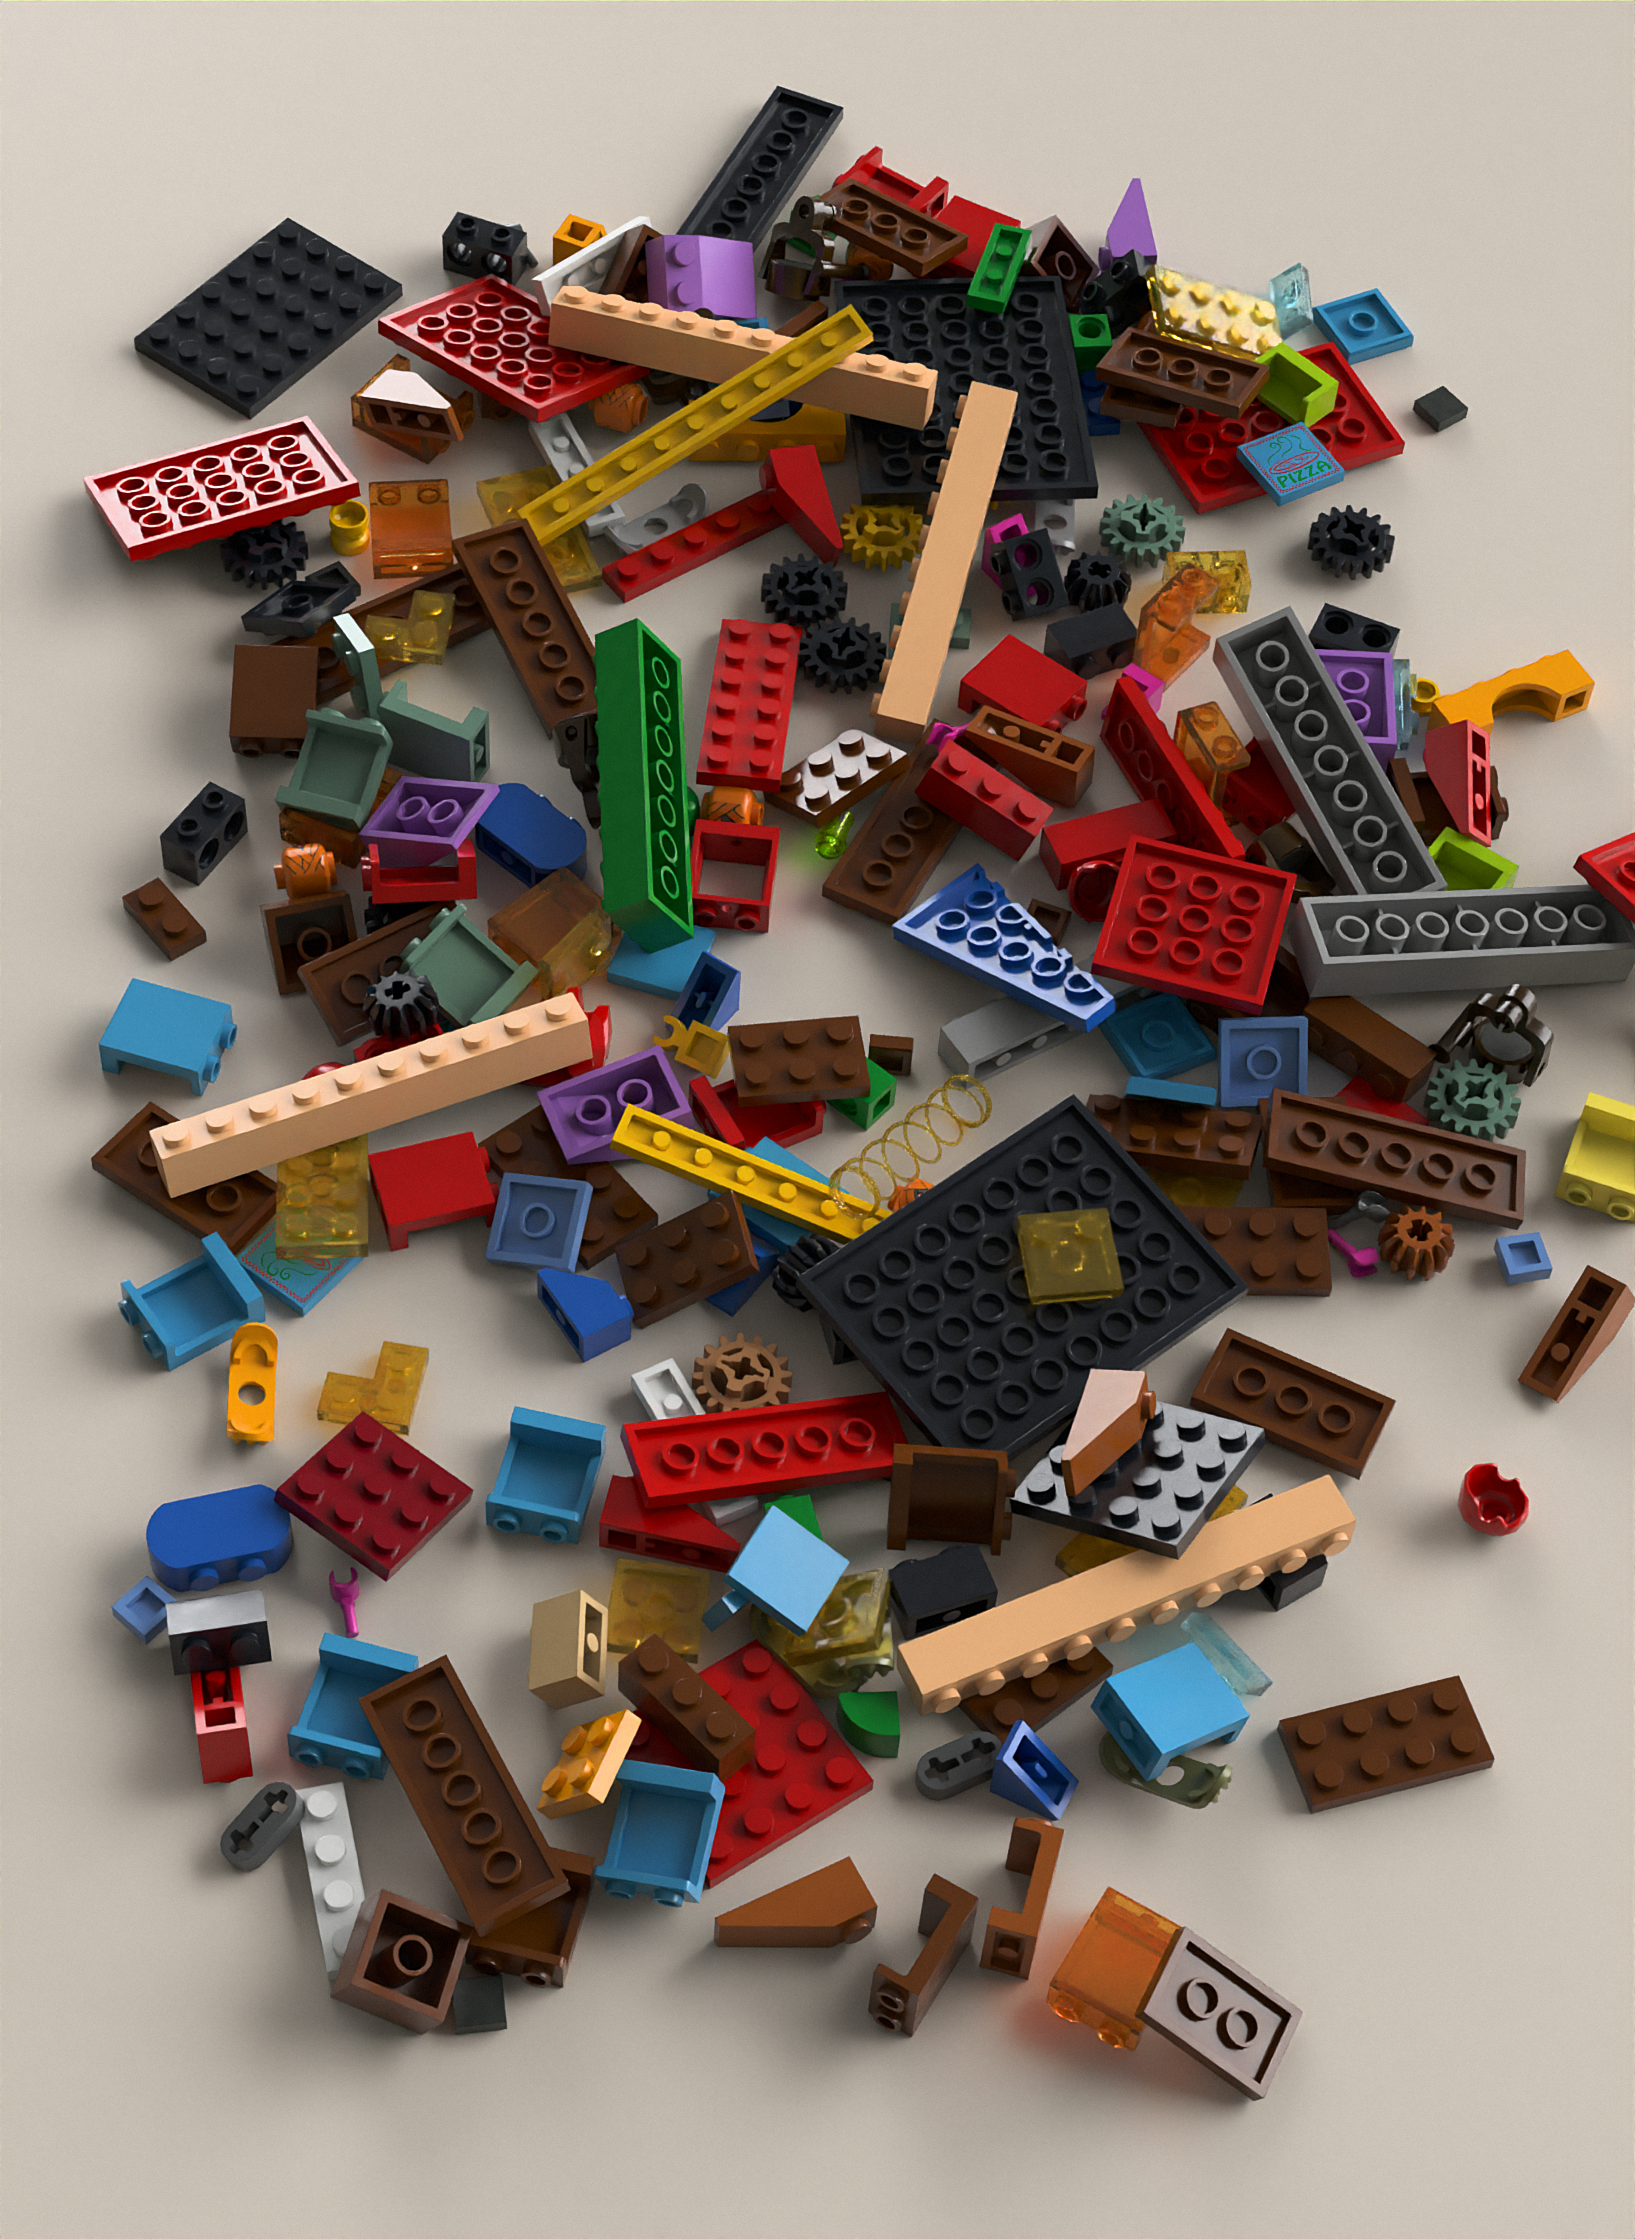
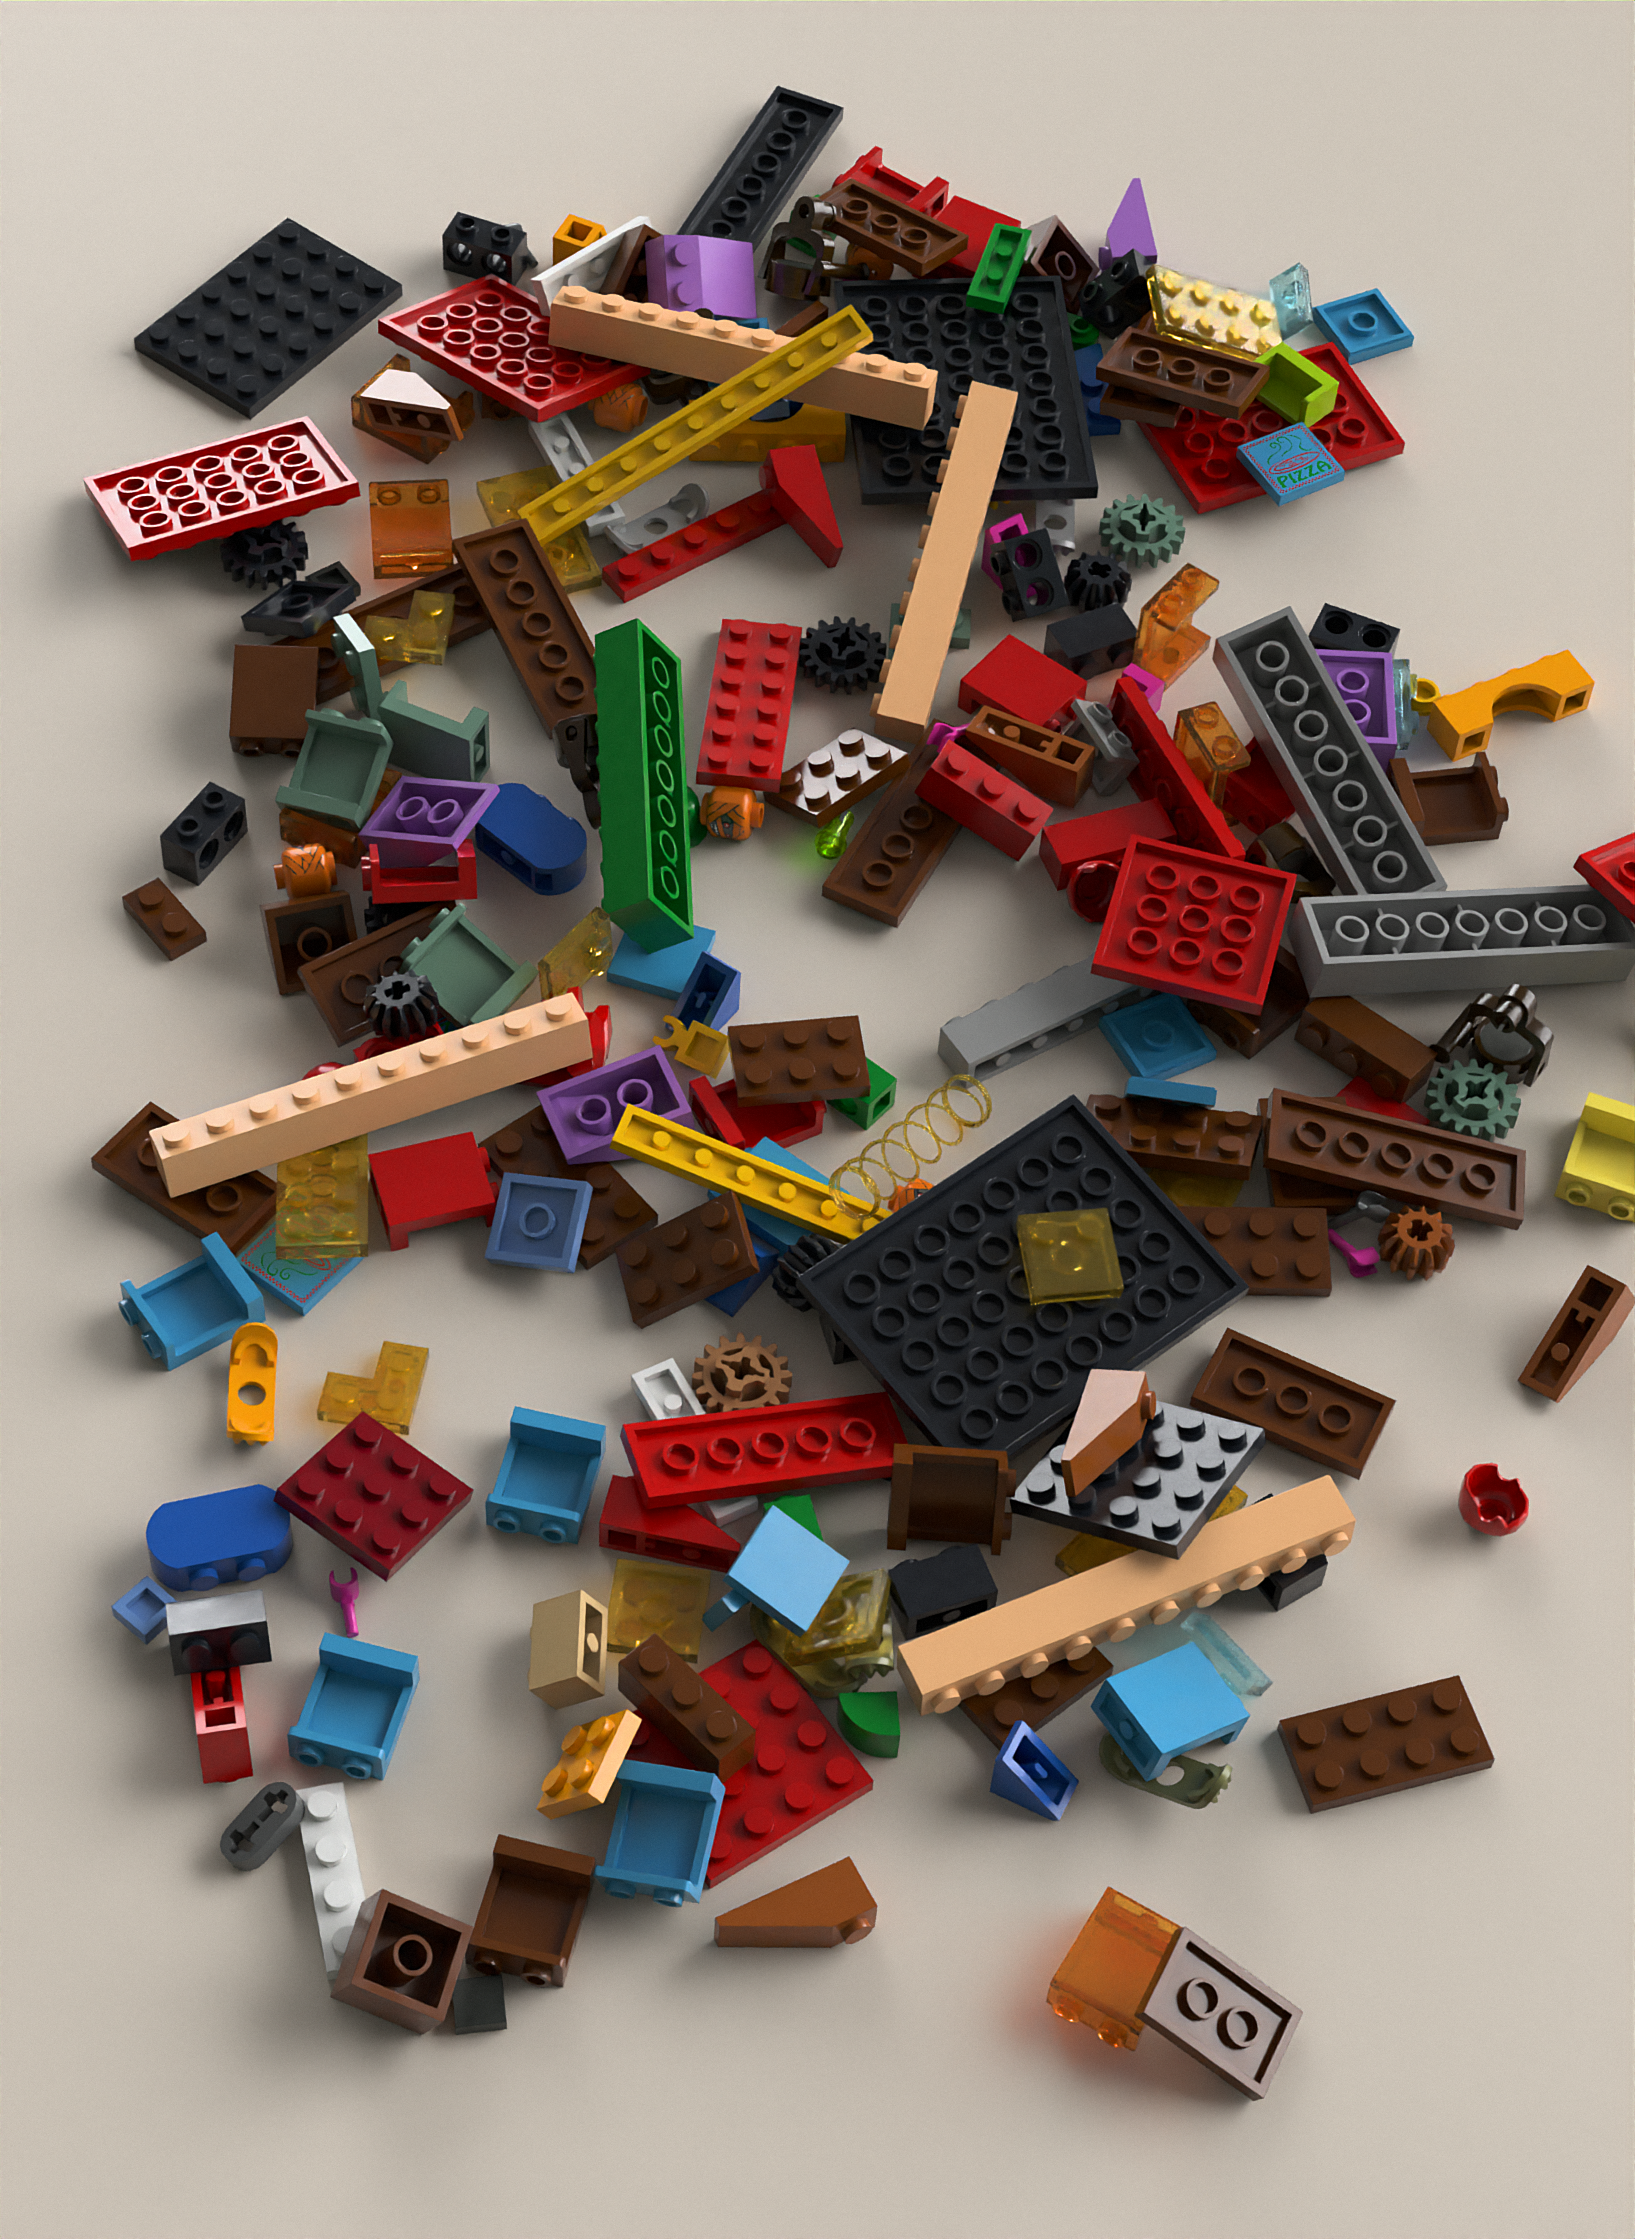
(168, 1033): dark azure panel -> none
(349, 528): yellow wheel -> none
(464, 1796): reddish brown plate -> none
(544, 917): clear orange panel -> none
(585, 1311): blue slope -> none
(755, 847): red window -> none
(803, 591): black gear -> none
(881, 534): yellow gear -> none
(891, 1053): reddish brown tile -> none
(948, 1922): reddish brown panel -> none
(956, 1759): dark grey beam -> none
(1003, 946): blue wing -> none
(1014, 1936): dark orange panel -> none
(1051, 918): reddish brown tile -> none
(1090, 340): green brick -> none
(1113, 750): none -> light grey bracket
(1227, 567): clear yellow brick -> none
(1261, 1056): medium blue plate -> none
(1350, 542): black gear -> none
(1440, 409): pearl dark grey tile -> none
(1460, 770): red slope -> none
(1469, 864): lime panel -> none
(1523, 1258): medium blue plate -> none

